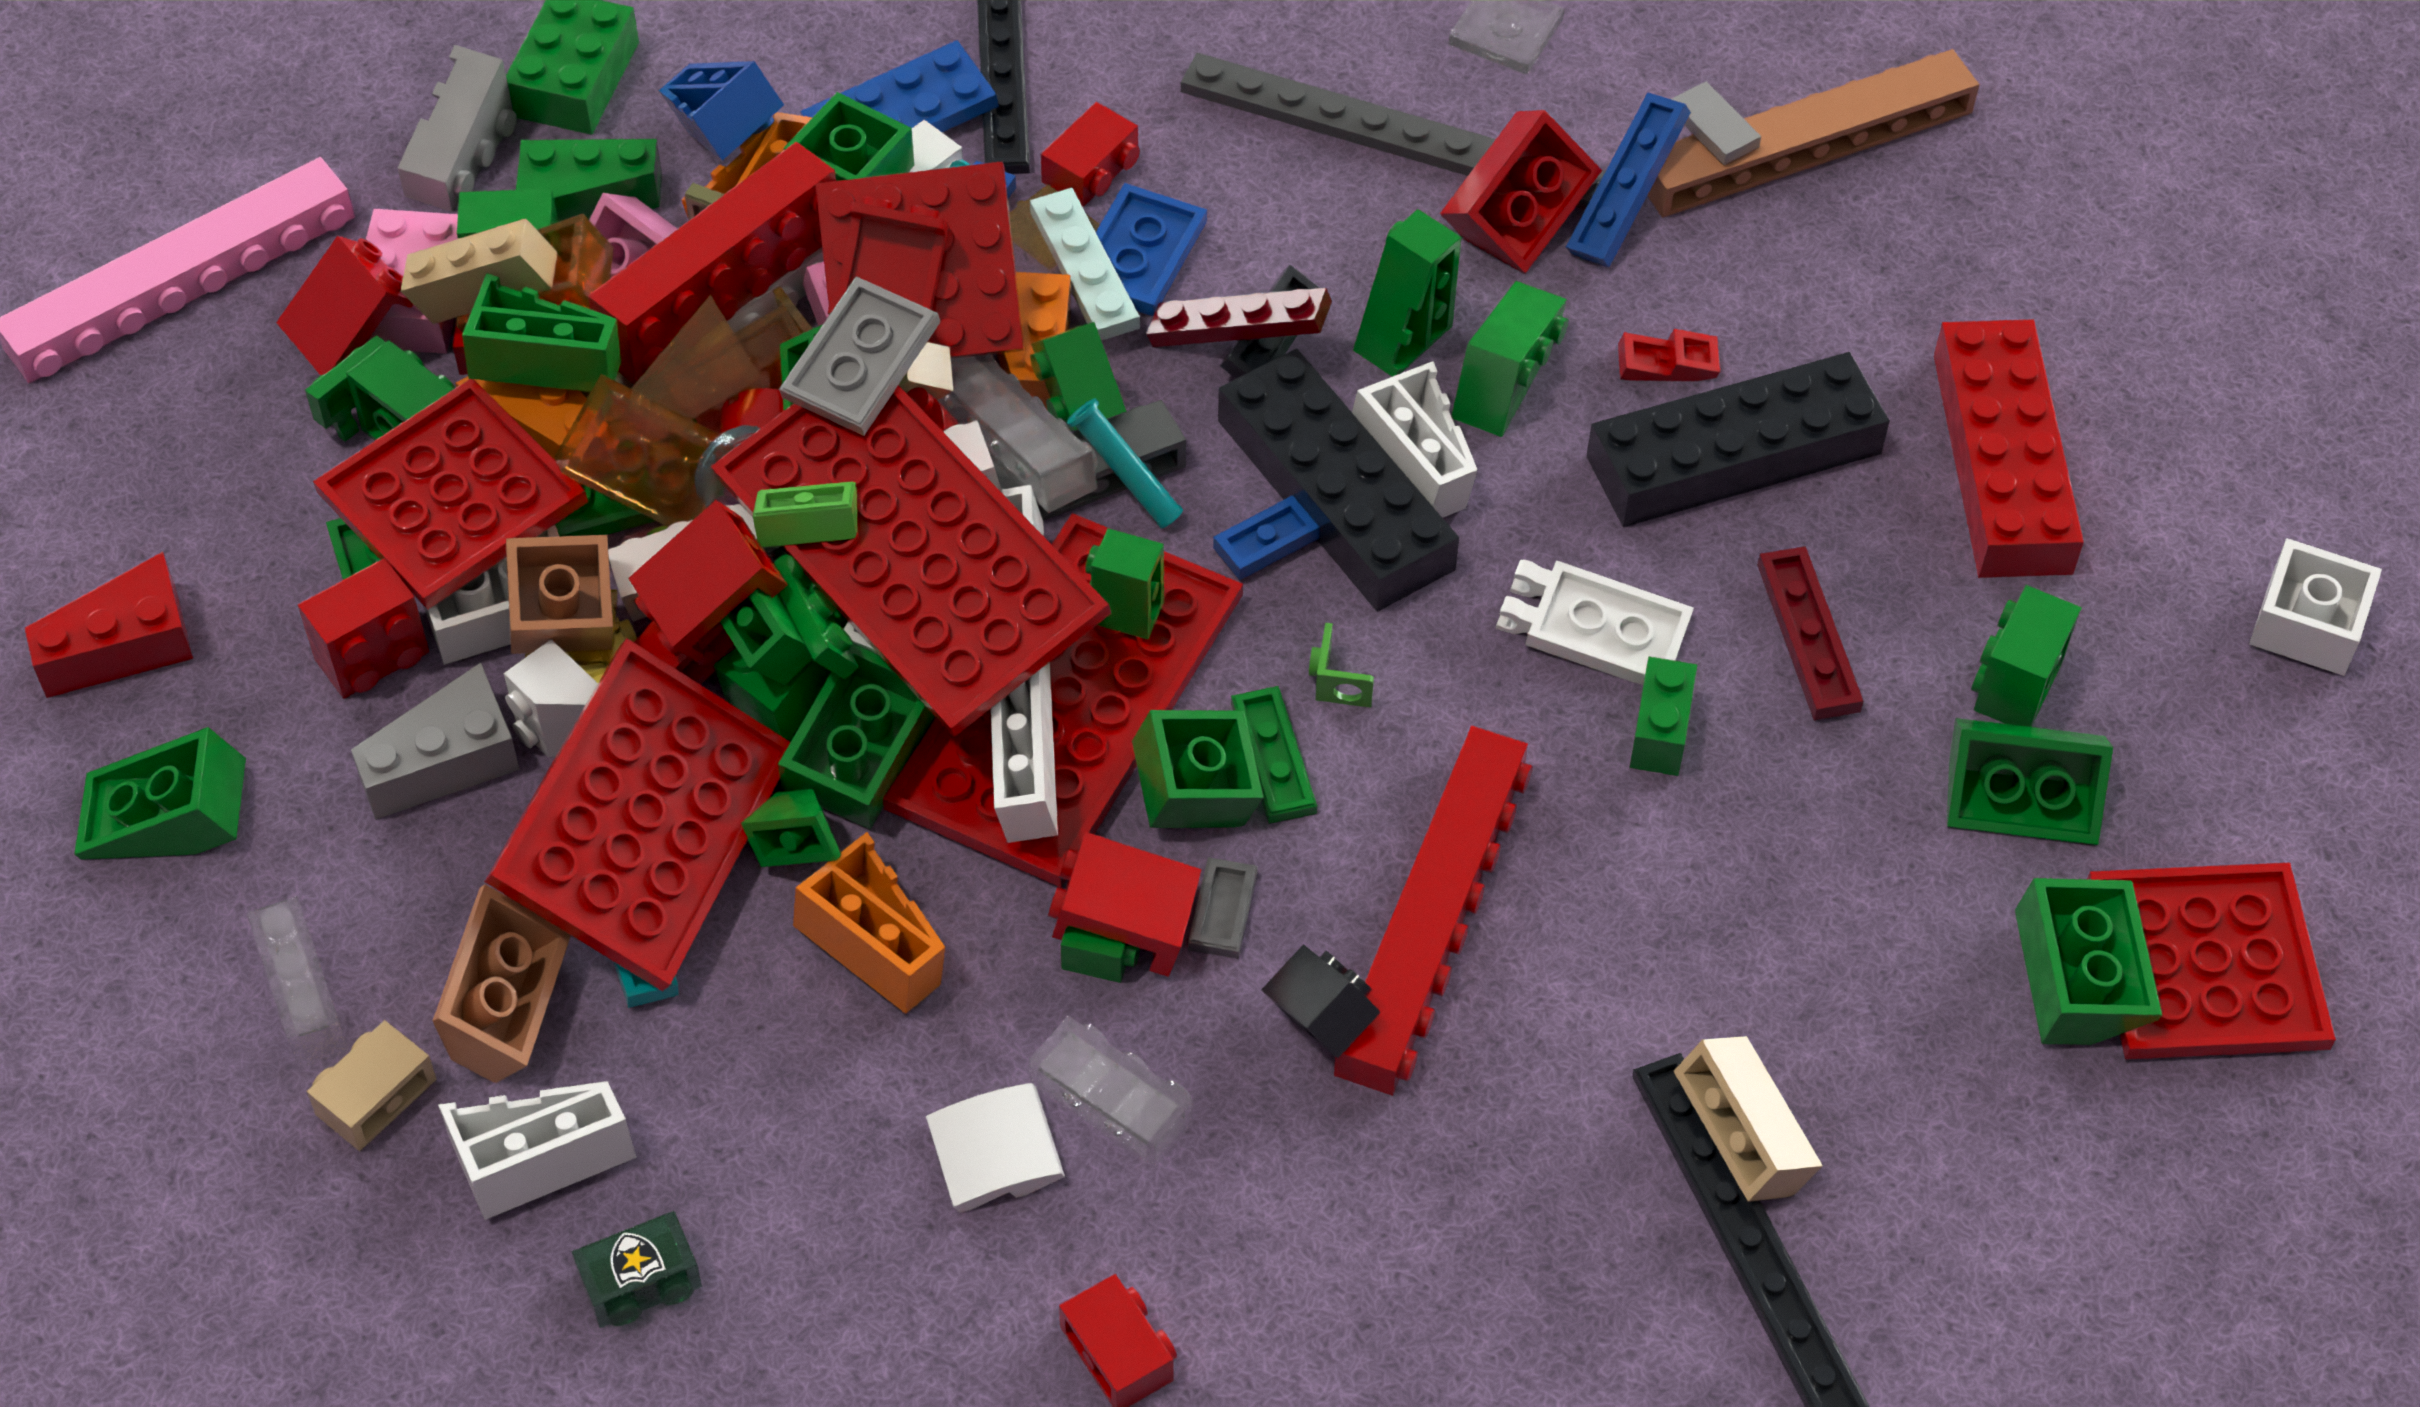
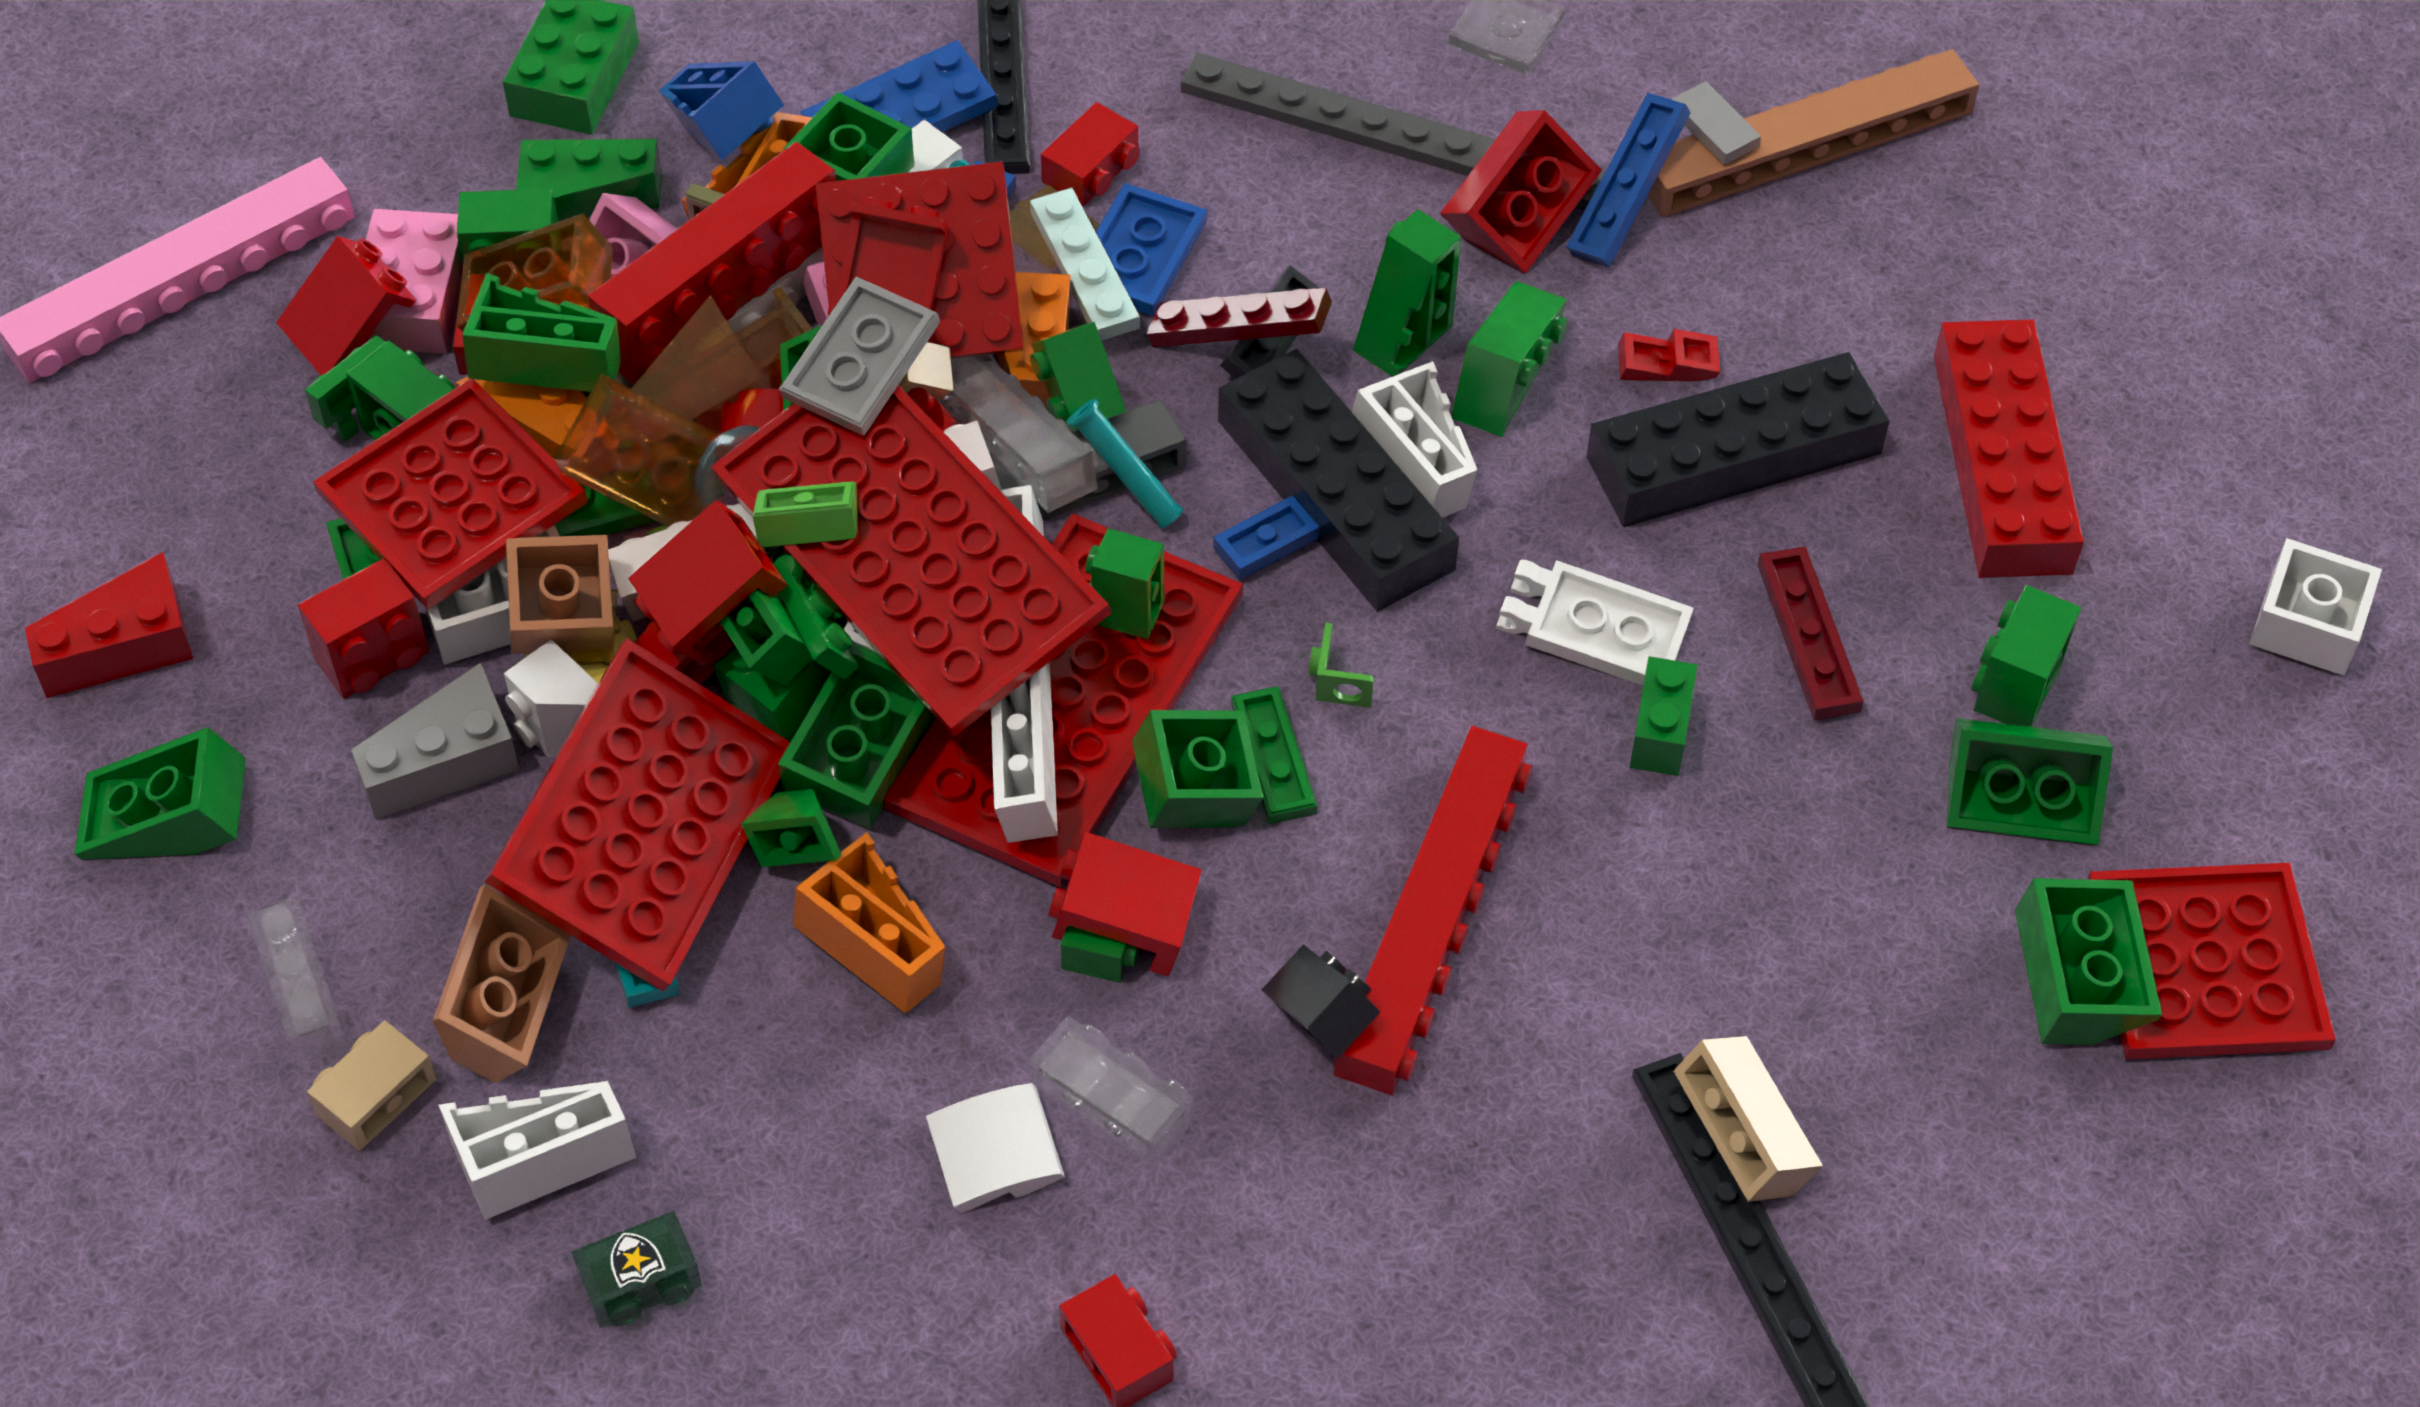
(449, 276): tan brick -> none
(461, 132): light grey wedge -> none
(1222, 908): flat silver tile -> none

